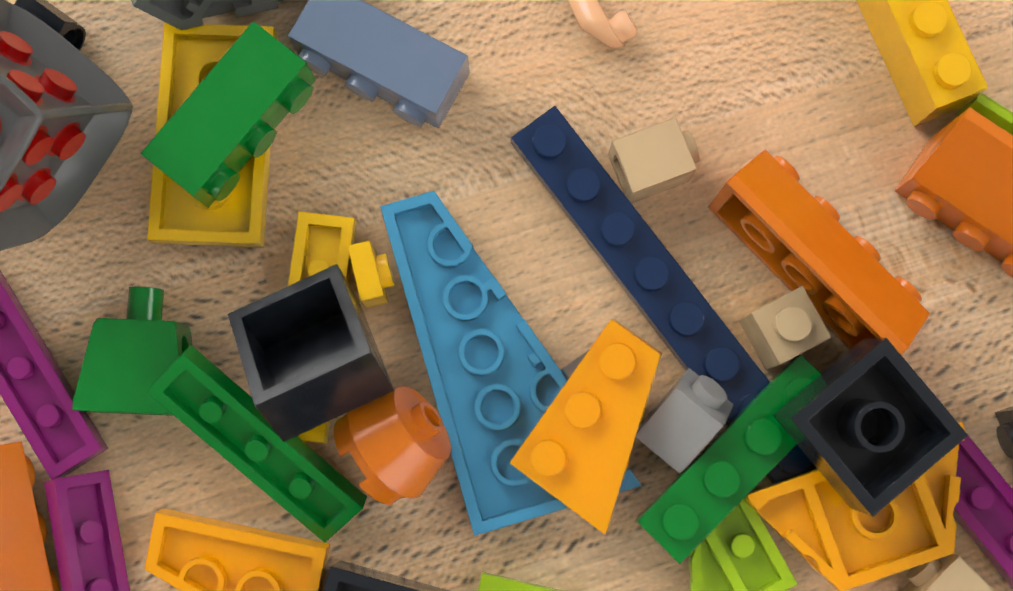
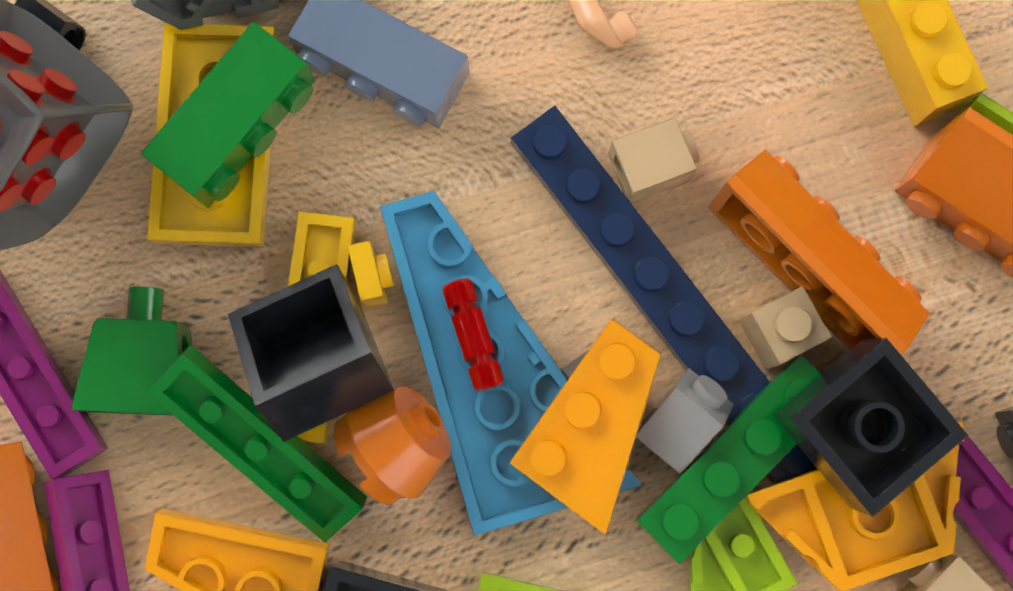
(472, 334): none -> red axle

